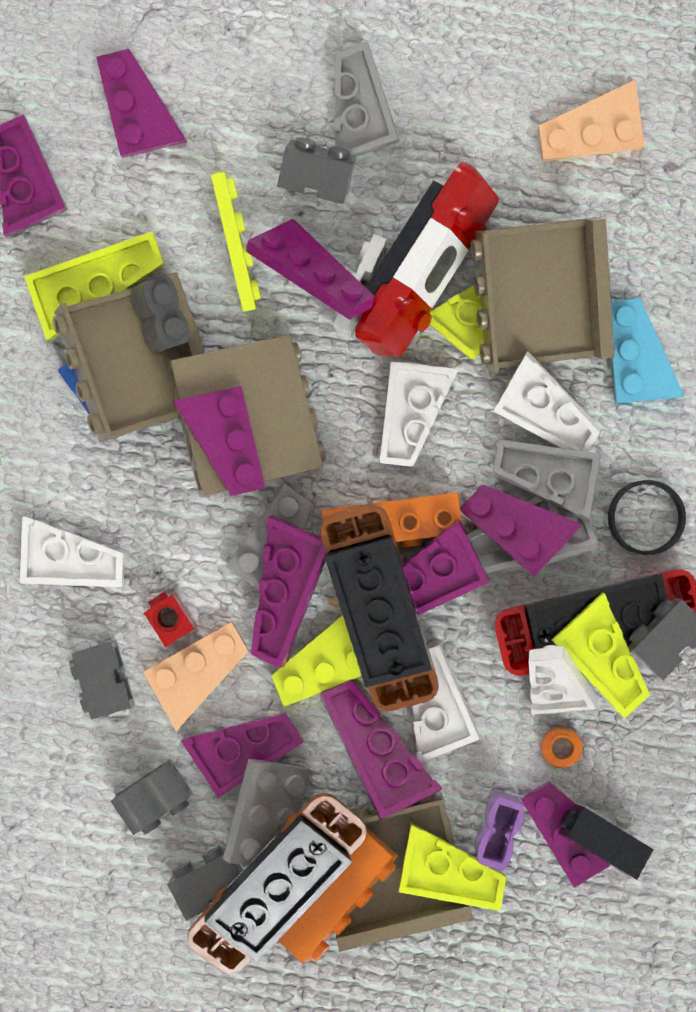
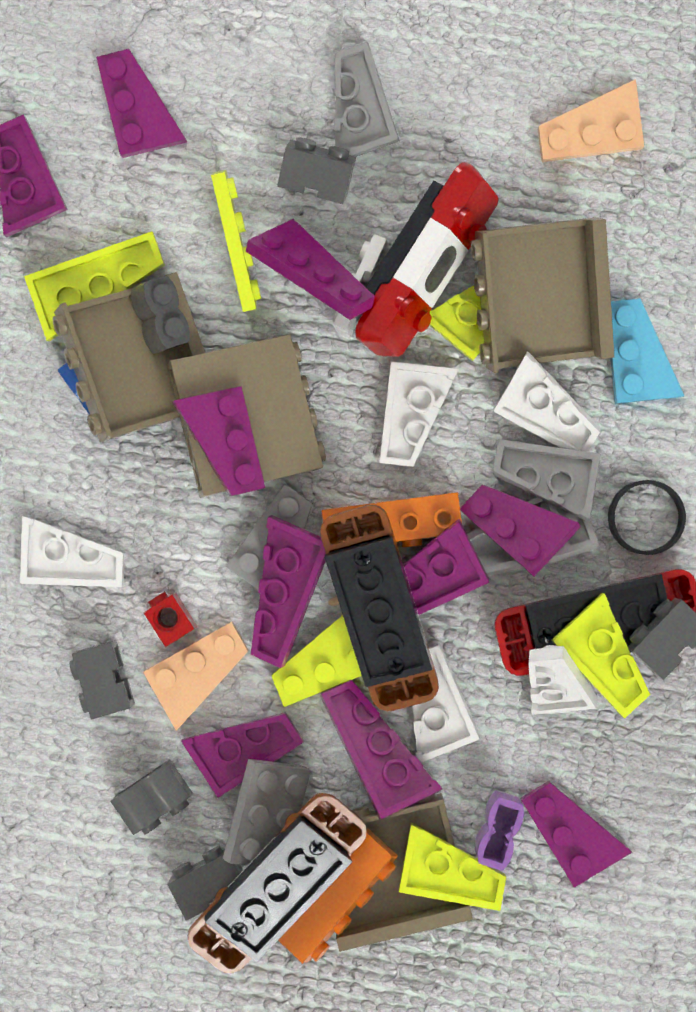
(576, 747): orange piece -> none
(605, 840): black brick -> none

